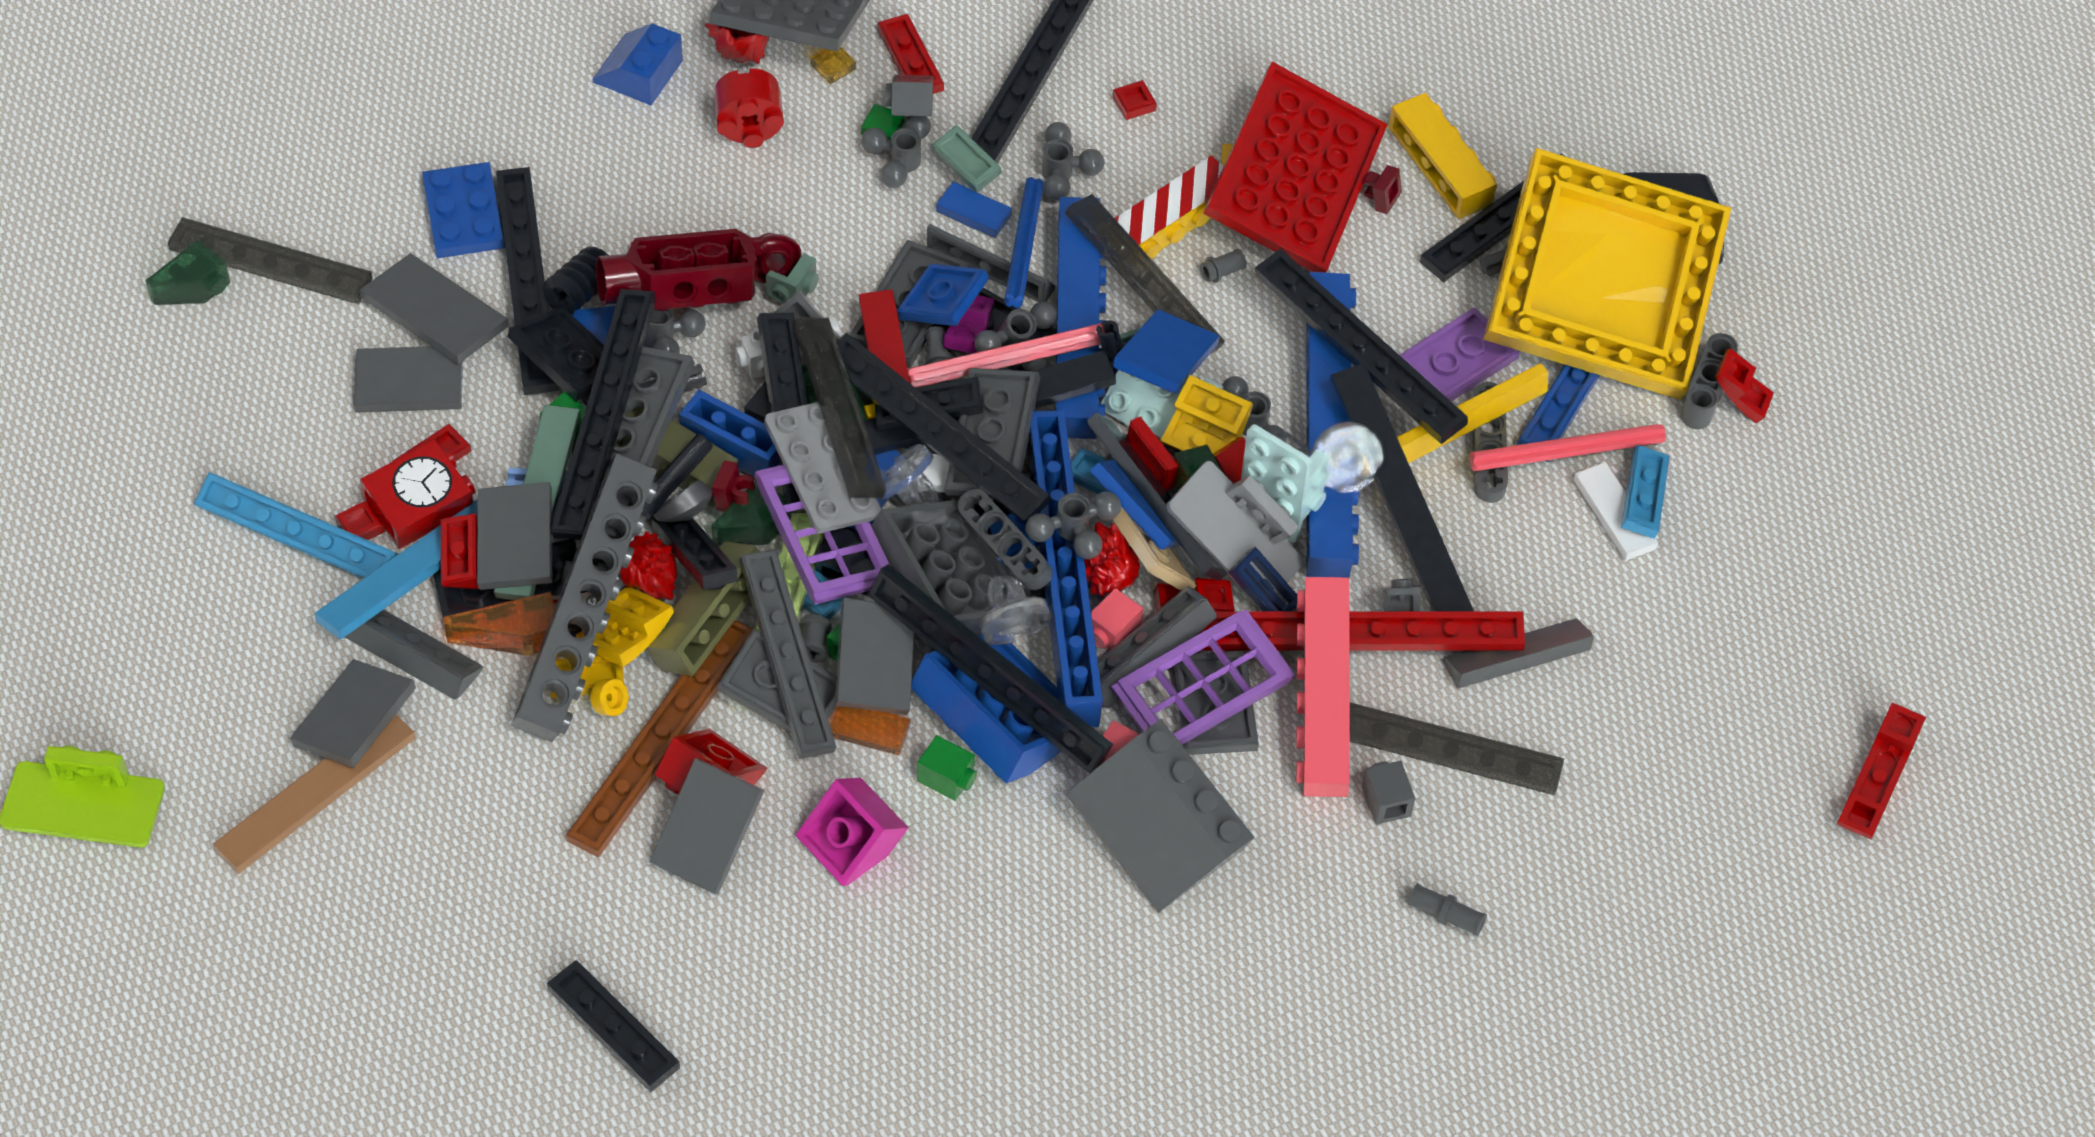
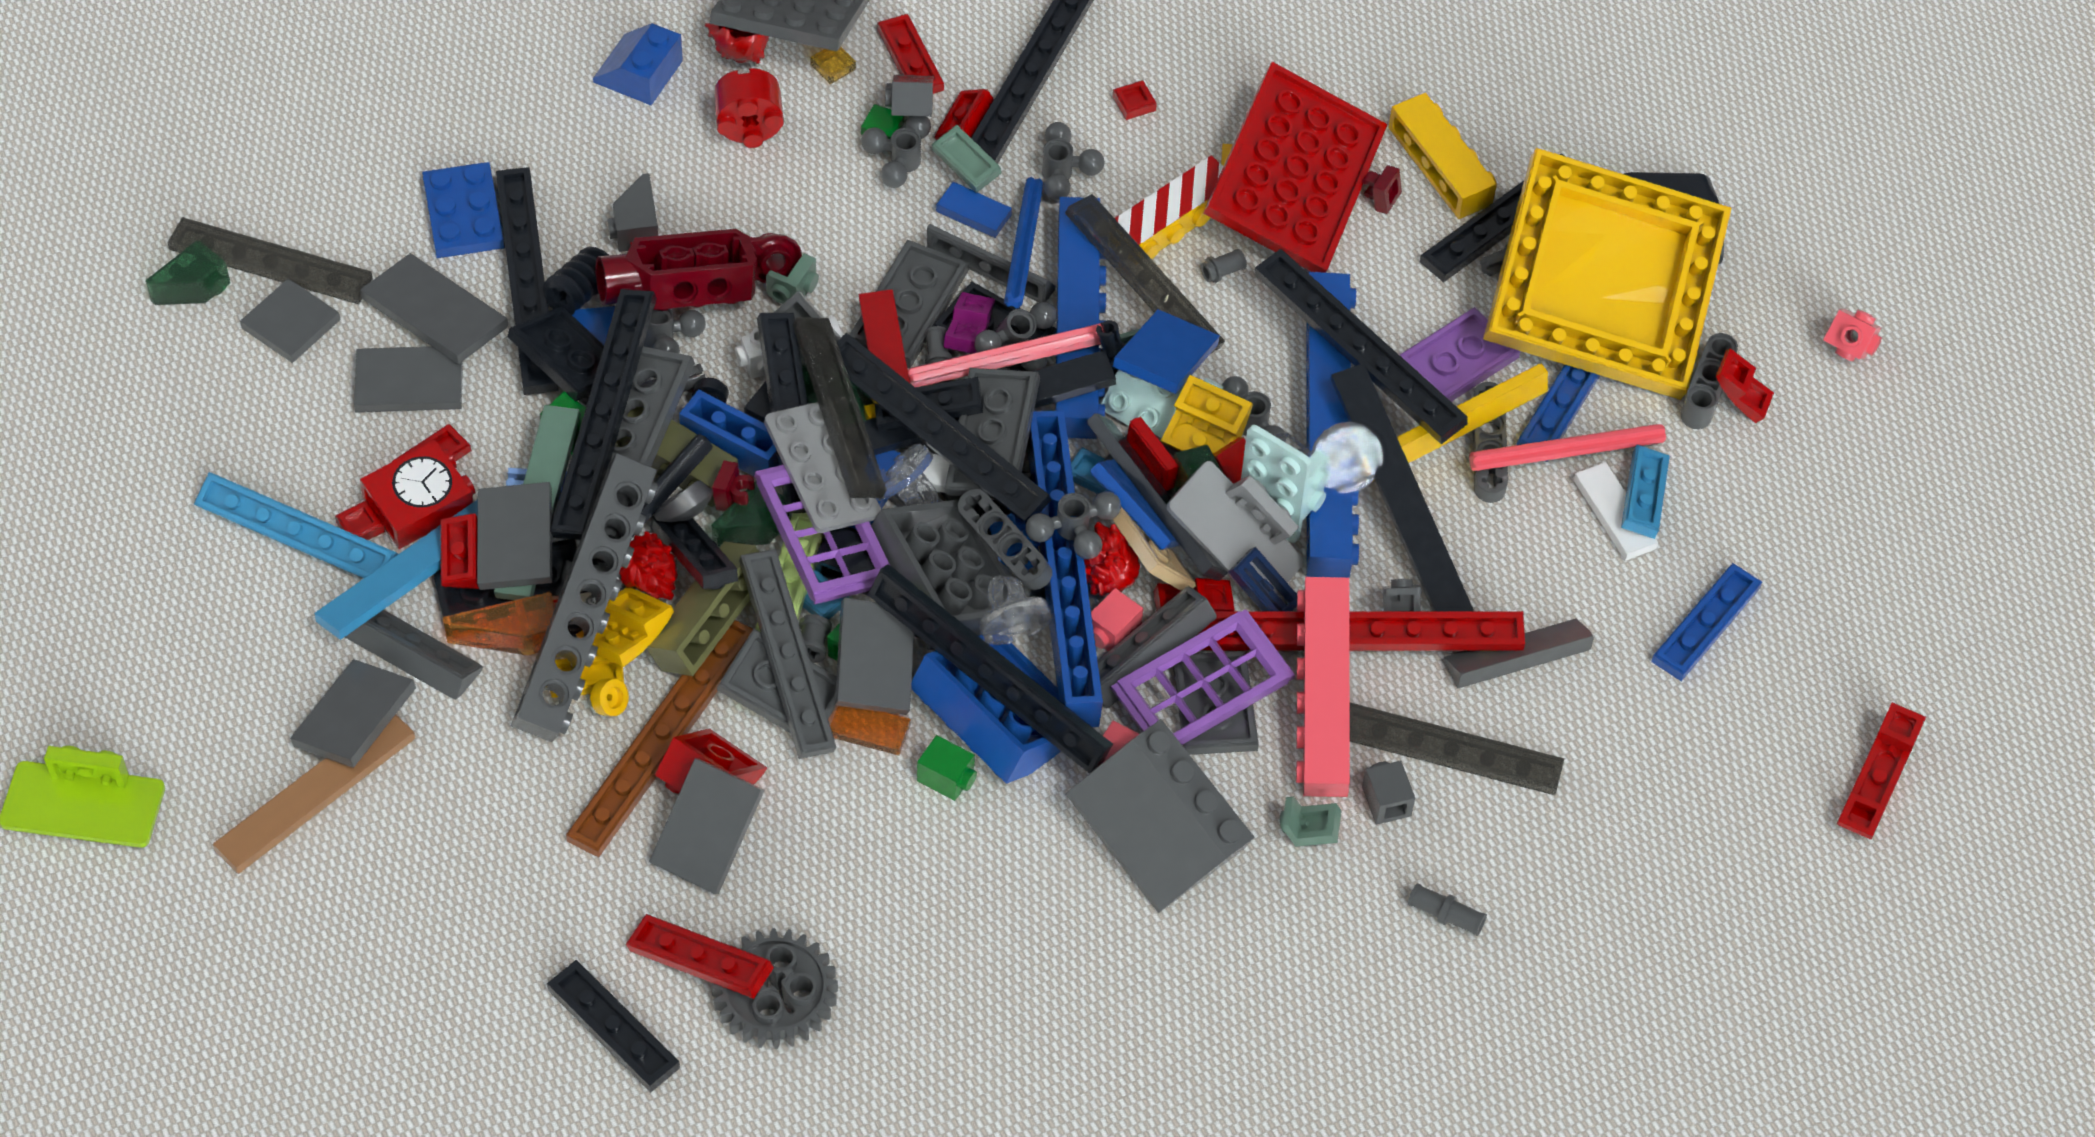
(290, 320): none -> dark grey tile
(634, 214): none -> dark grey slope
(700, 956): none -> red tile
(712, 387): none -> black tile
(805, 972): none -> dark grey gear
(851, 829): dark pink slope -> none
(943, 294): blue tile -> none
(966, 112): none -> red slope
(1310, 823): none -> sand green bracket
(1706, 622): none -> blue tile
(1841, 334): none -> coral brick

